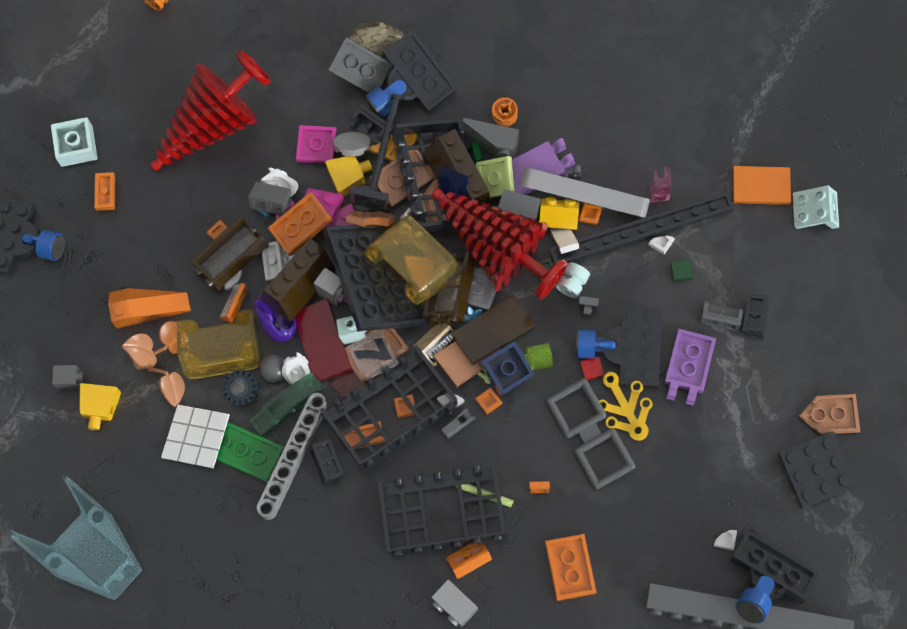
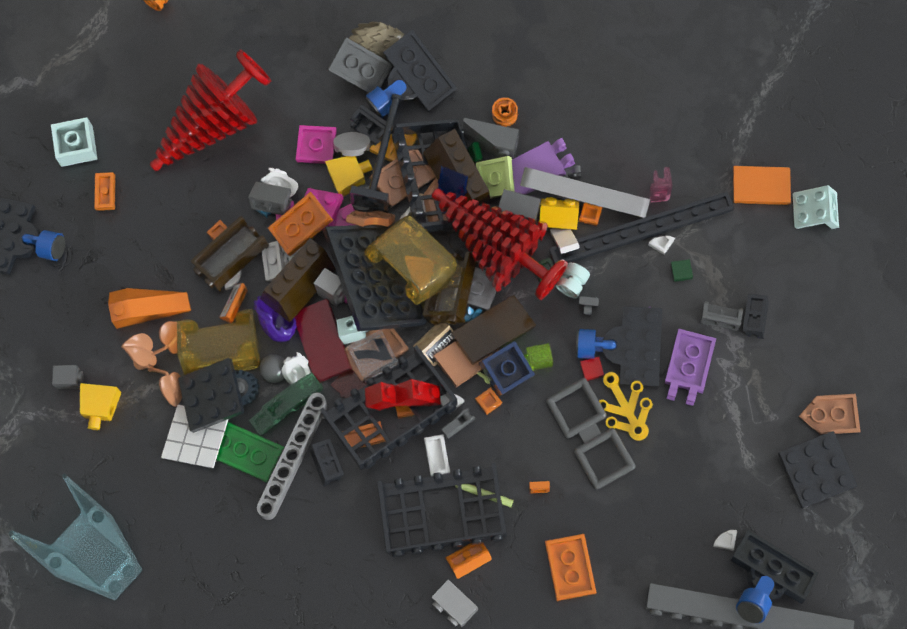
(211, 395): none -> black plate
(404, 394): none -> red arch
(437, 454): none -> white tile

